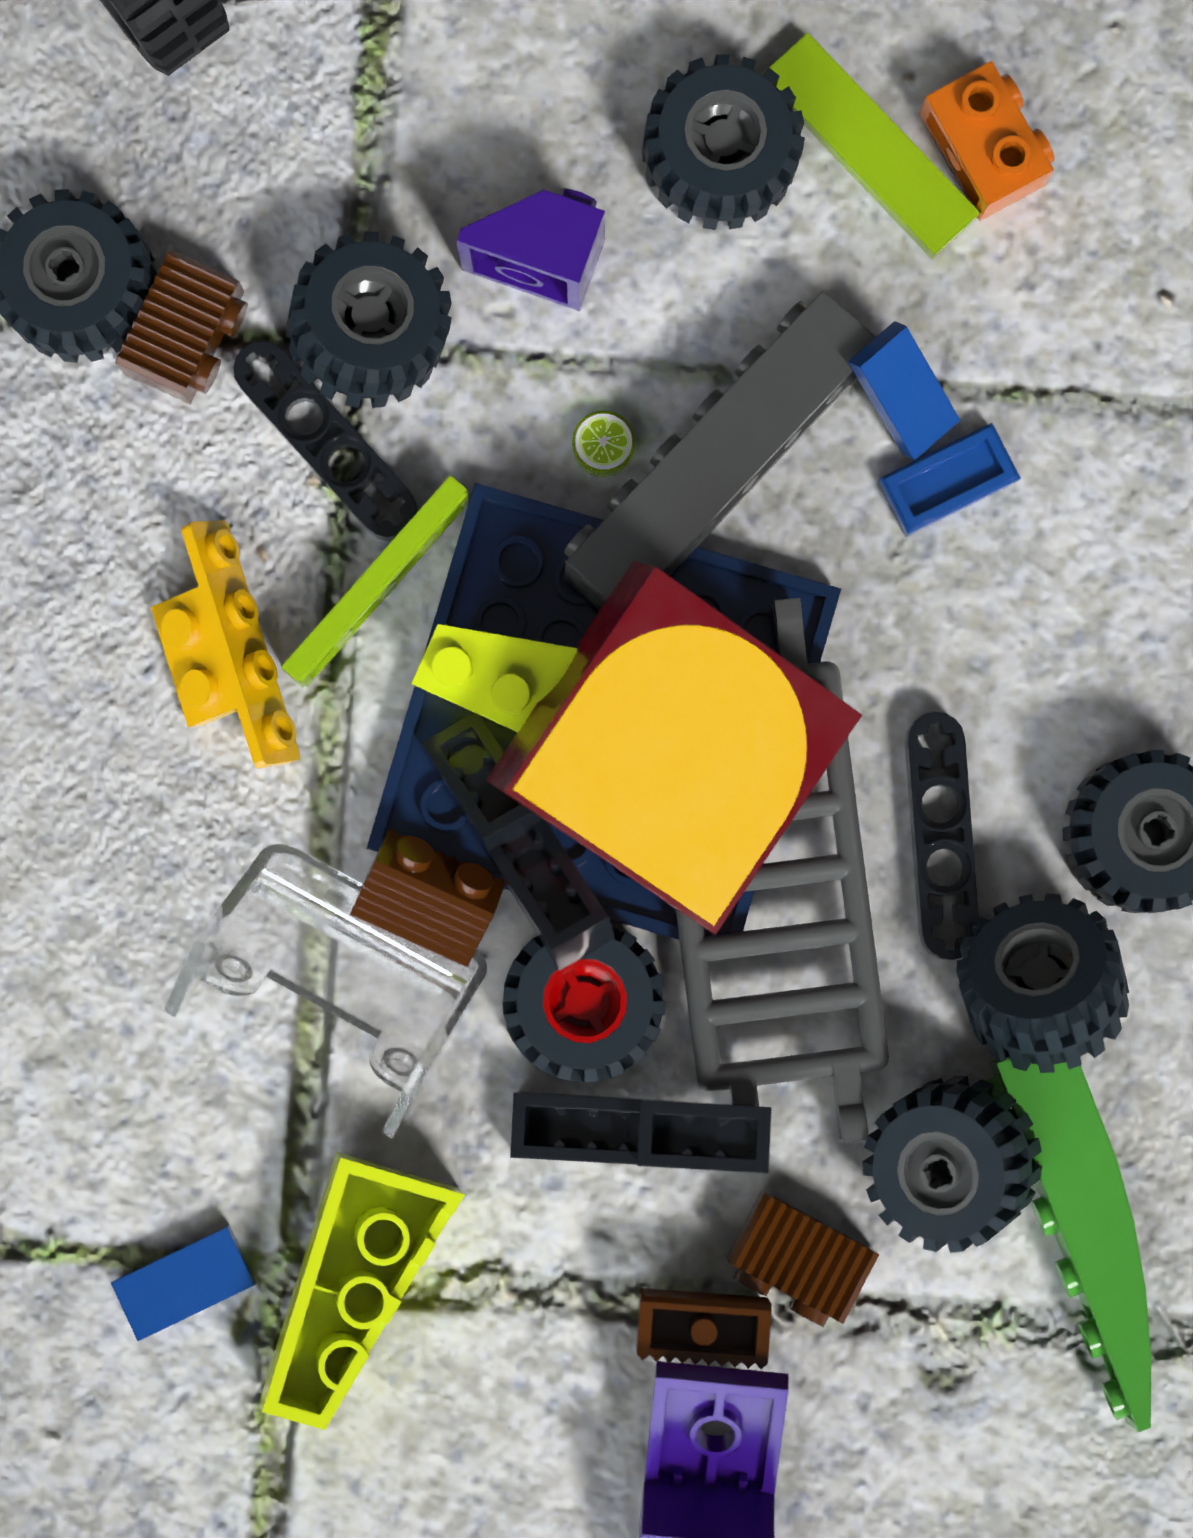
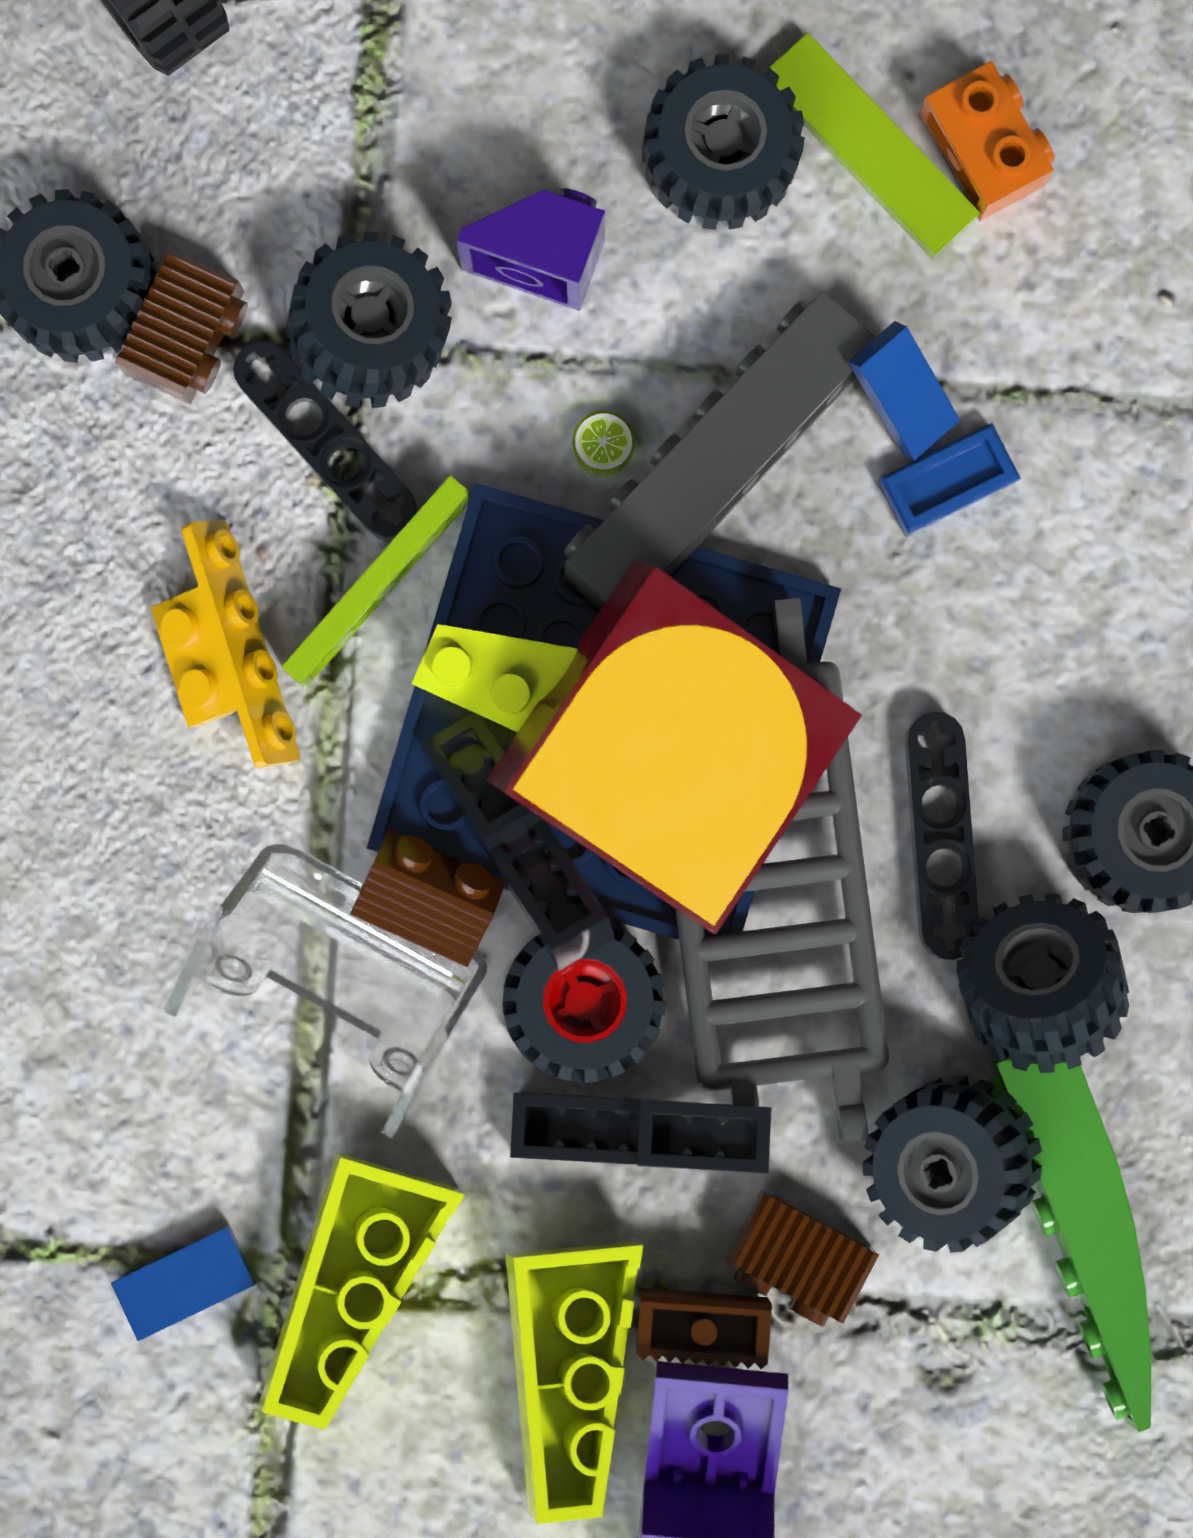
(569, 1355): none -> neon yellow wedge

